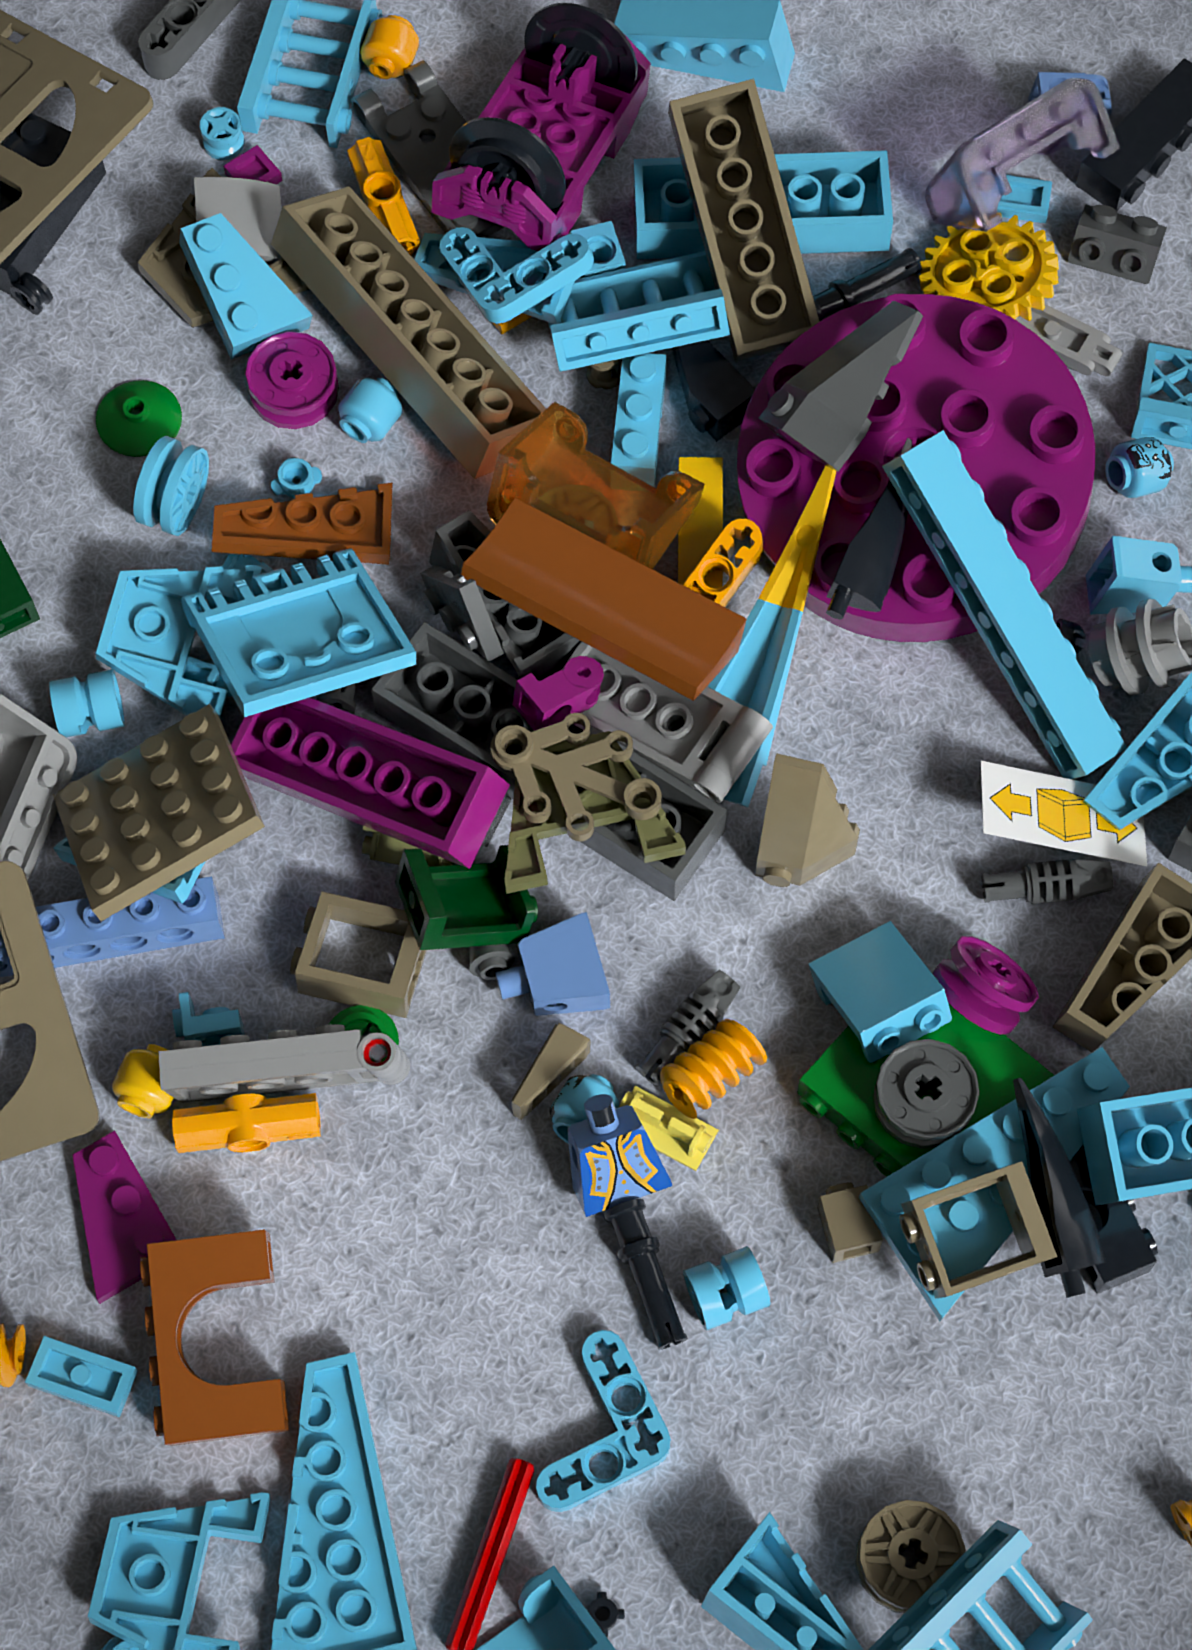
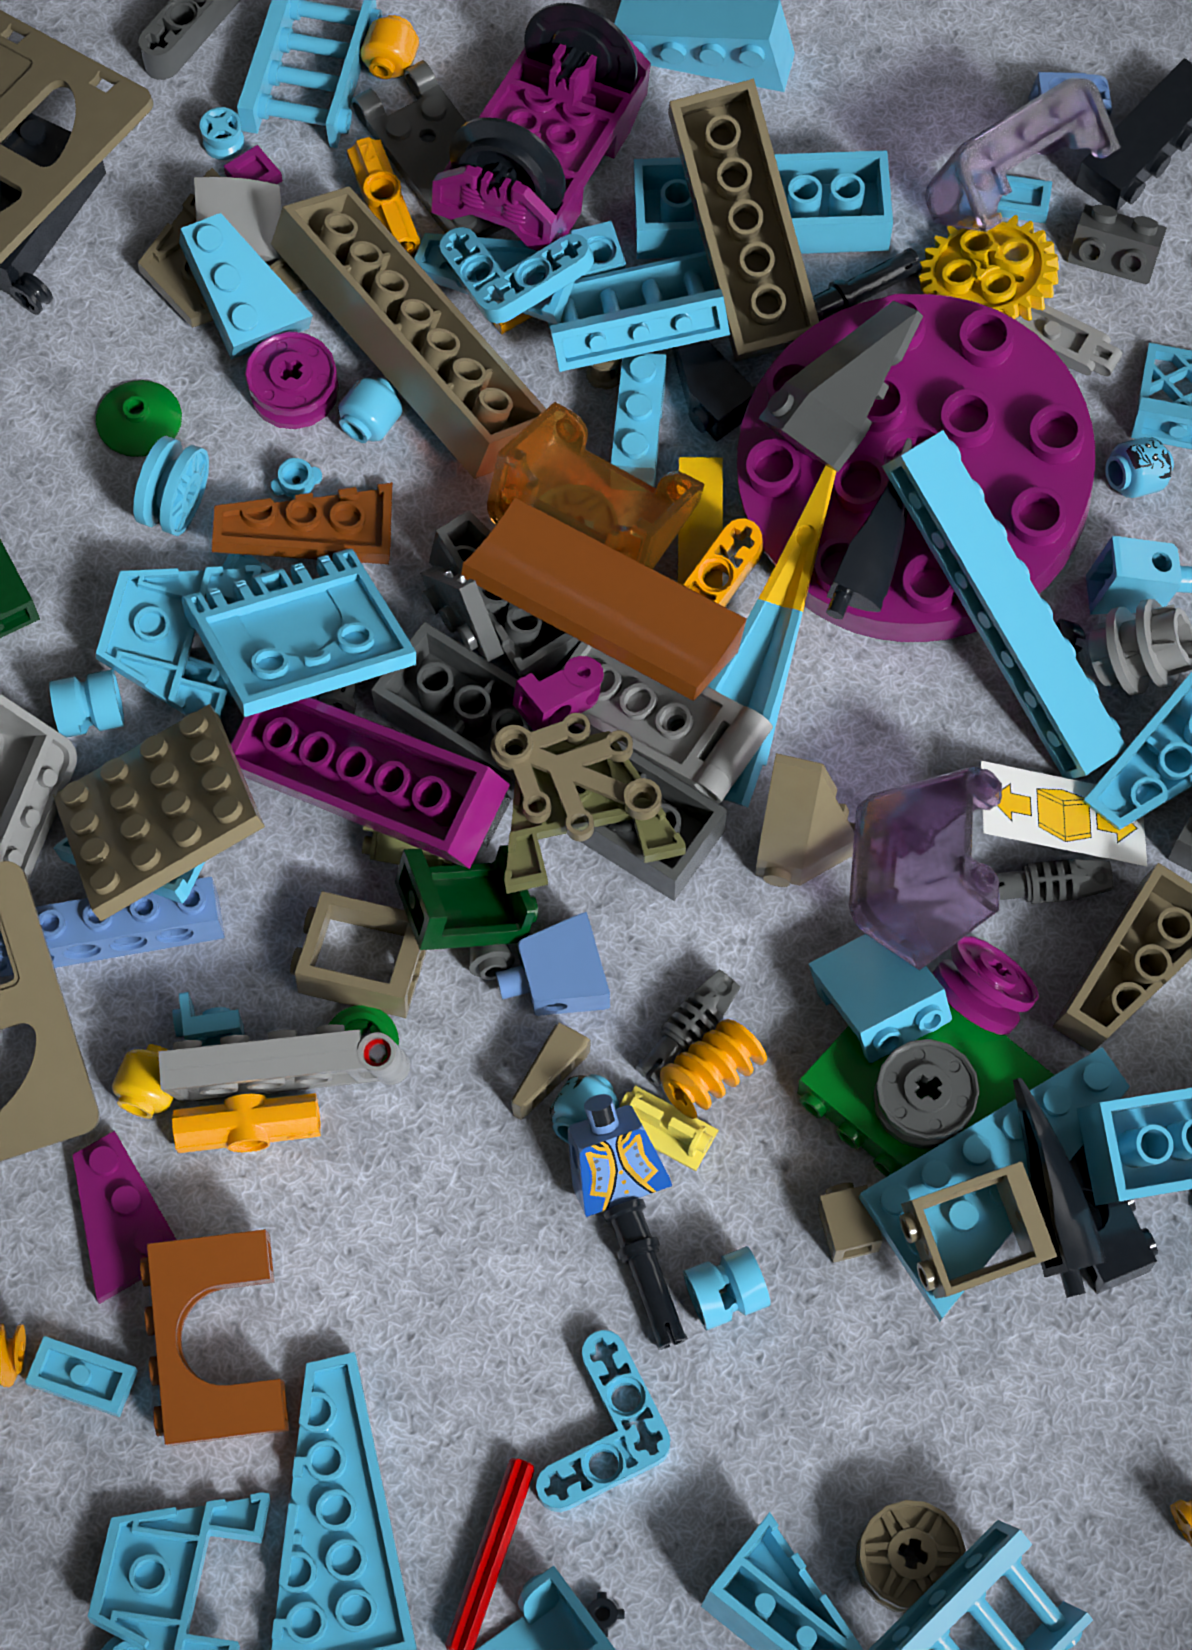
(915, 868): none -> clear purple windscreen

